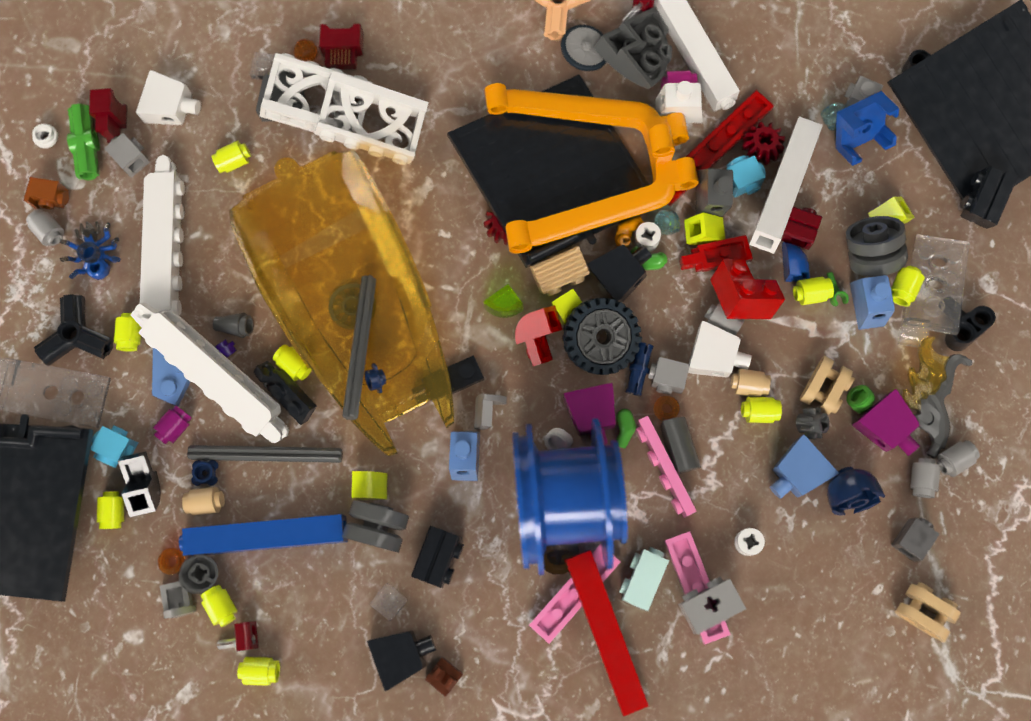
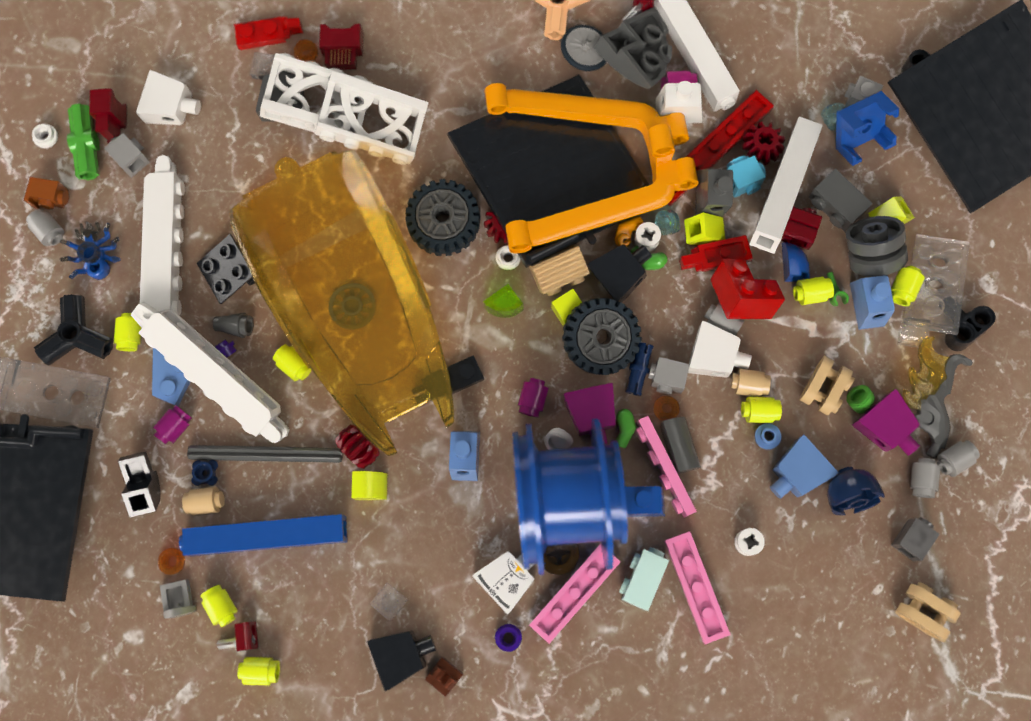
(110, 510): neon yellow brick -> none
(111, 445): medium azure brick -> none
(198, 574): dark grey wheel -> none
(225, 269): none -> hinge
(231, 157): neon yellow brick -> none
(266, 32): none -> red hinge
(286, 392): black hinge -> none
(357, 447): none -> dark red gear
(359, 348): dark grey axle -> none
(375, 378): dark blue plate -> none
(376, 524): dark grey wheel -> none
(437, 200): none -> wheel
(437, 557): black brick -> none
(484, 409): light grey tile -> none
(501, 253): none -> white plate
(505, 580): none -> white torso
(508, 647): none -> dark purple plate
(533, 331): brick -> none
(533, 397): none -> magenta brick
(606, 633): red tile -> none
(645, 501): none -> blue torso
(727, 605): light grey brick -> none
(760, 439): none -> medium blue plate
(812, 423): dark grey gear -> none
(839, 200): none -> dark grey brick
(987, 197): black brick -> none

